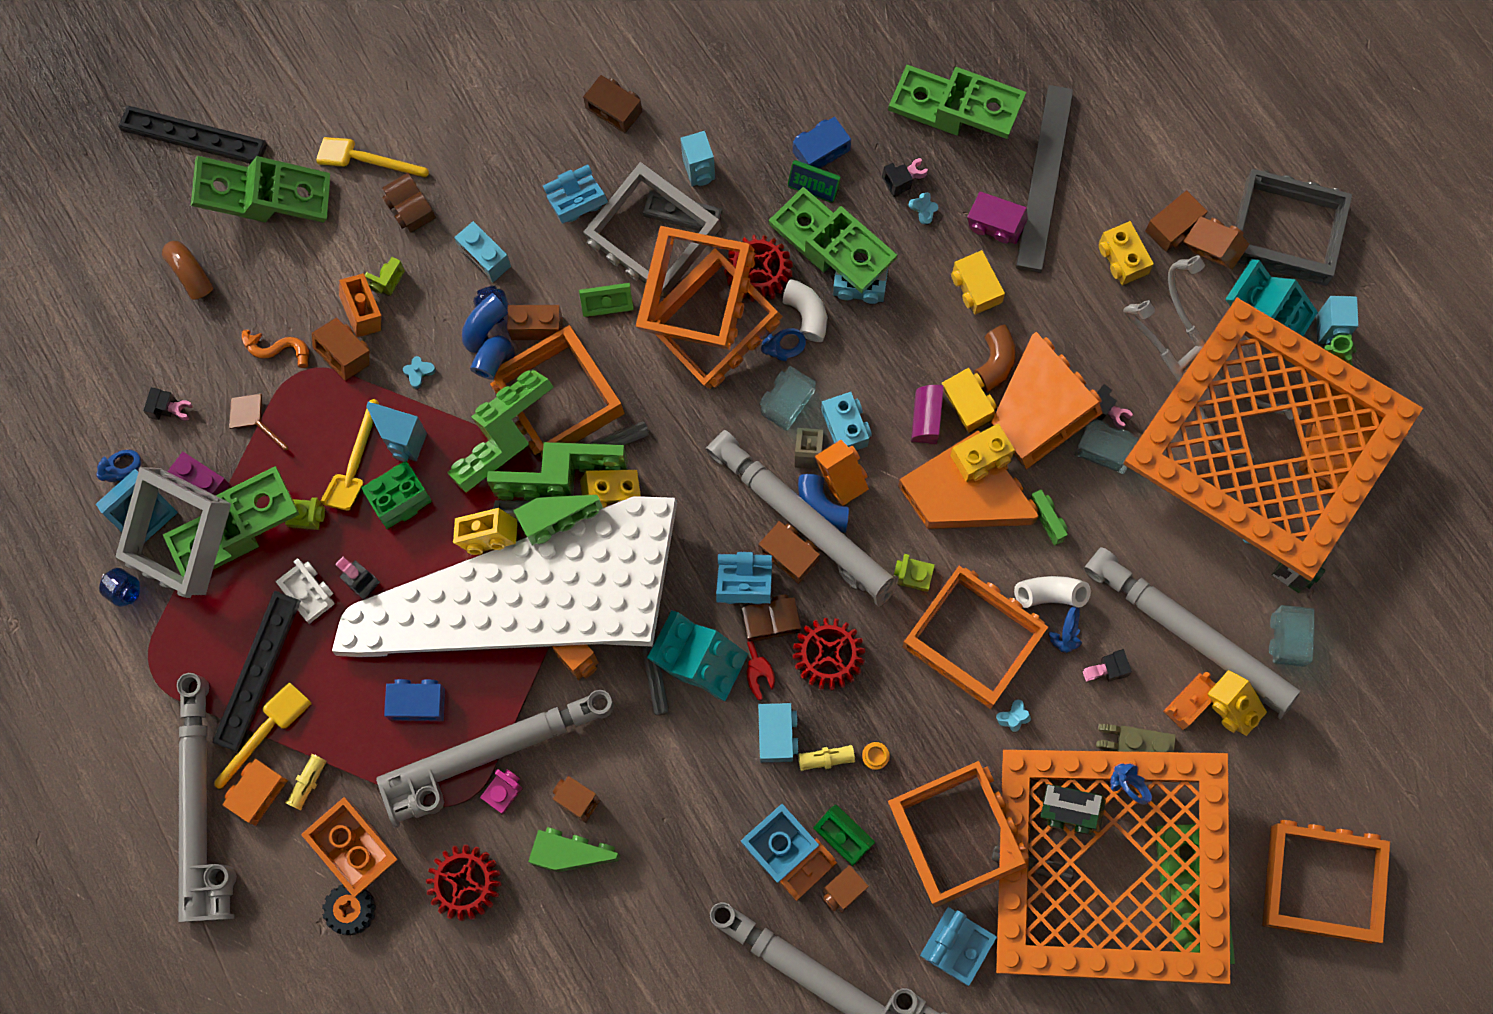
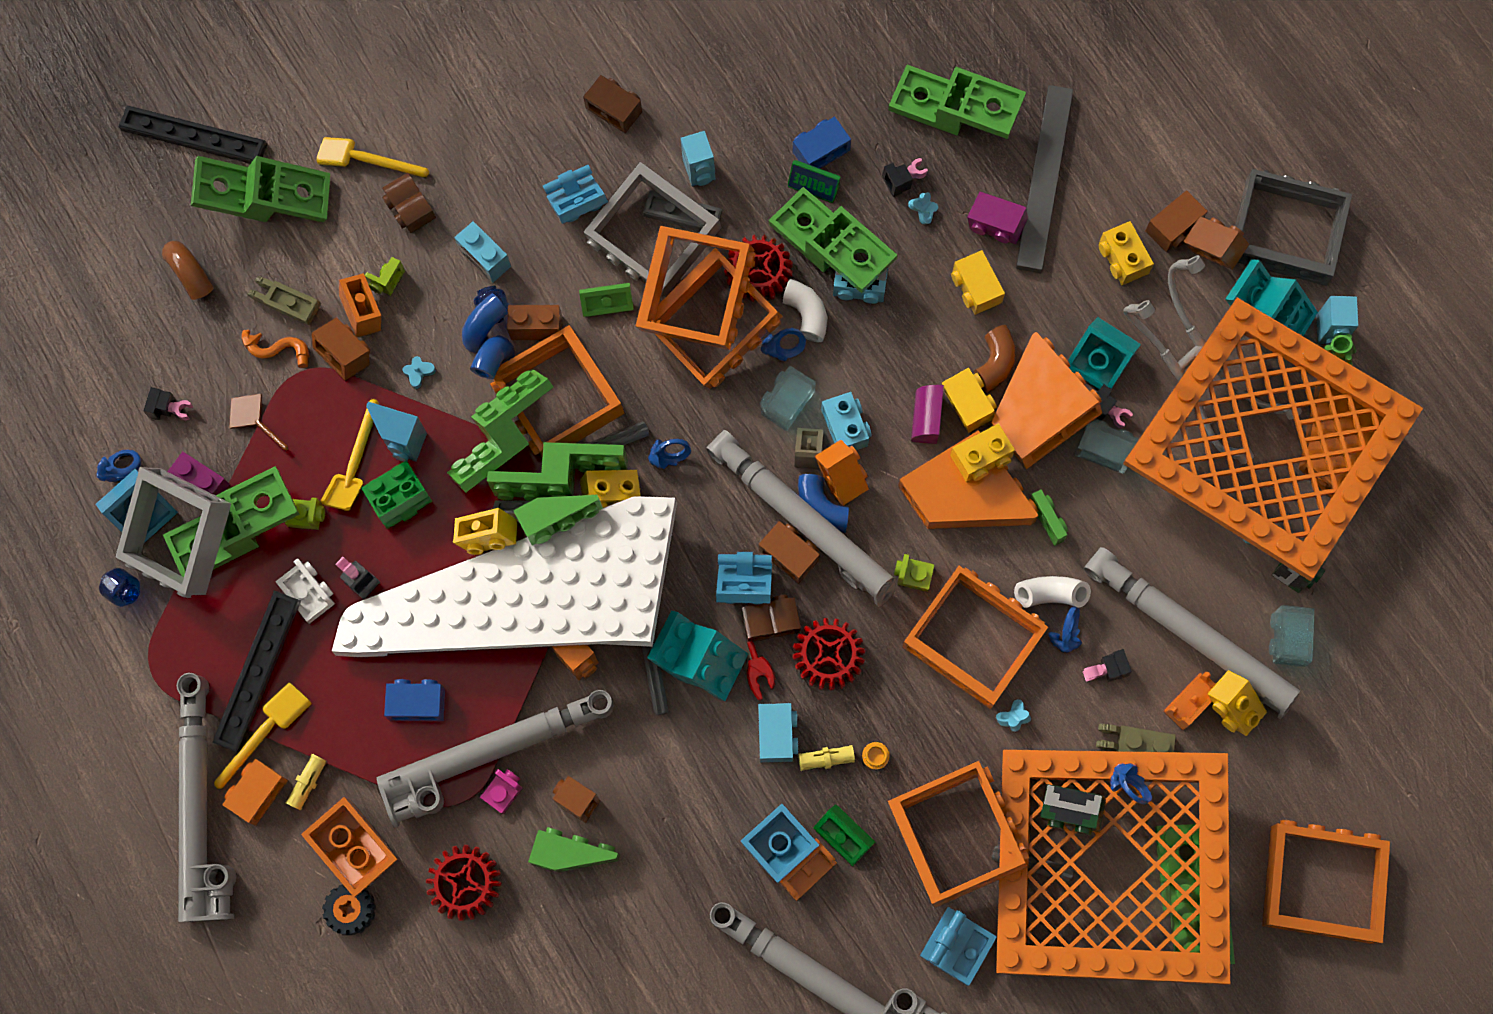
(286, 300): none -> olive hinge
(661, 459): none -> blue piece
(844, 890): dark orange brick -> none
(1102, 354): none -> teal slope

